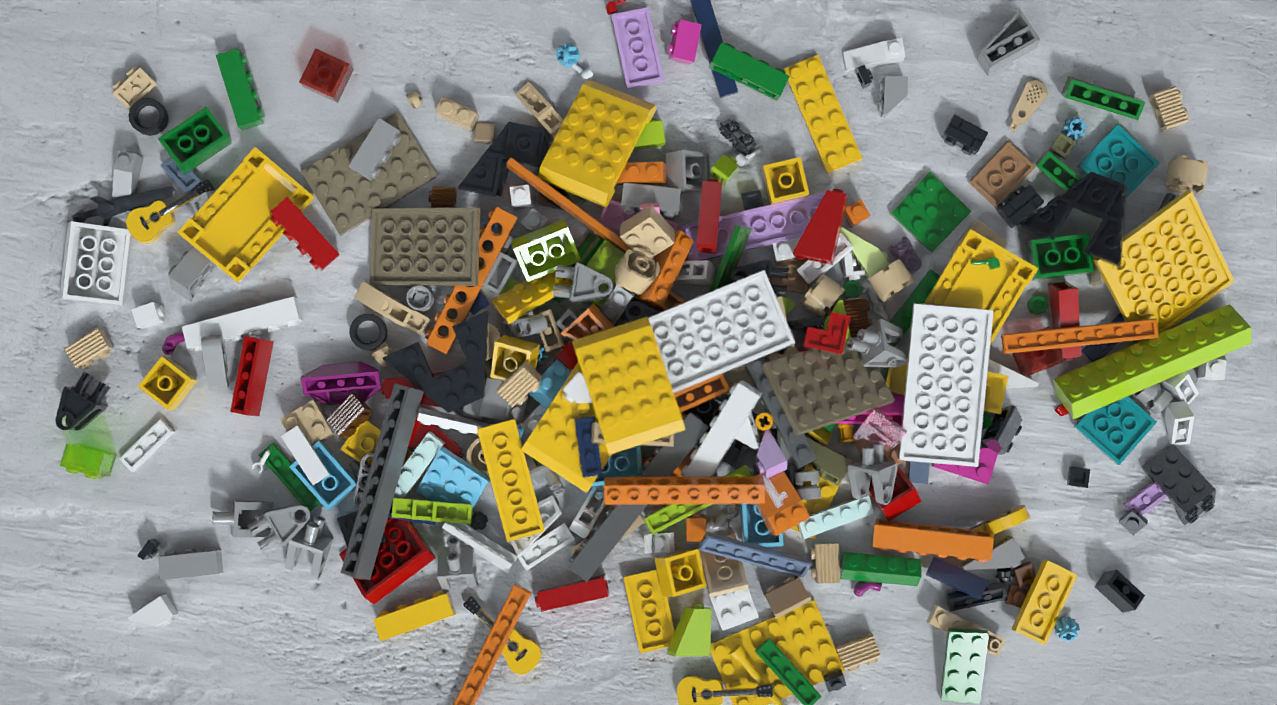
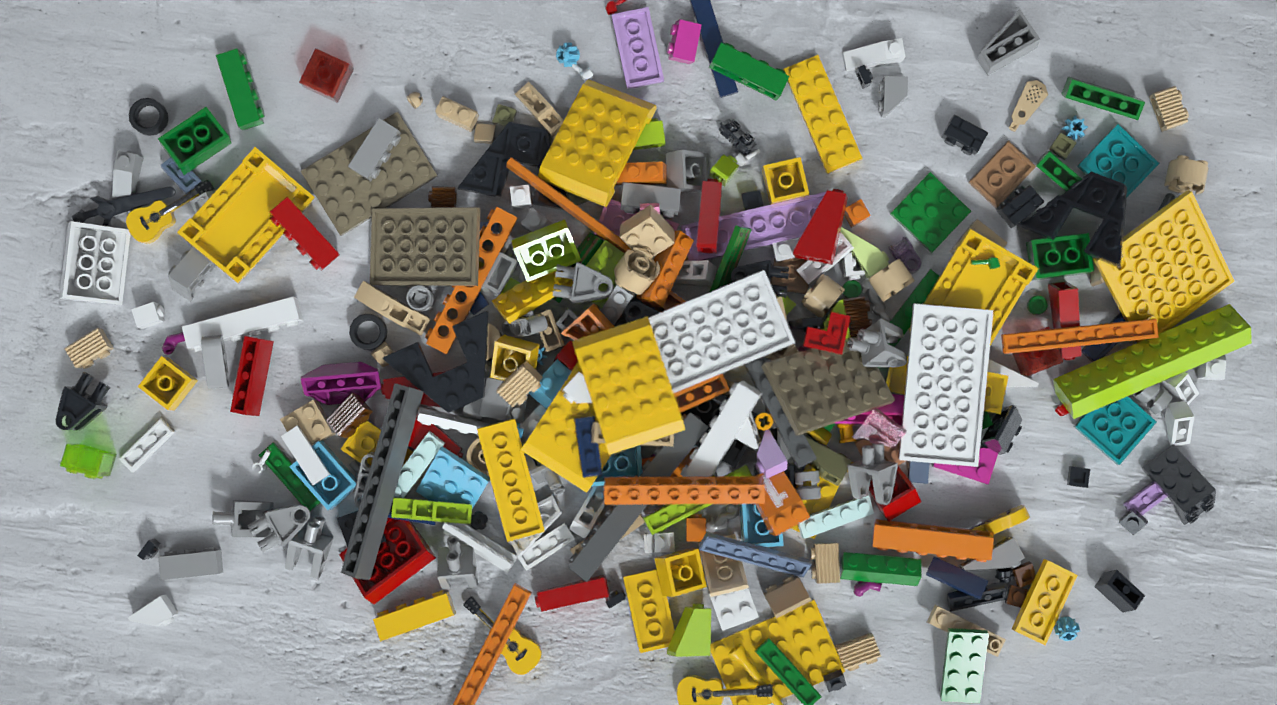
(133, 87): tan bracket -> none
(504, 115): none -> olive plate
(615, 598): none -> black plate

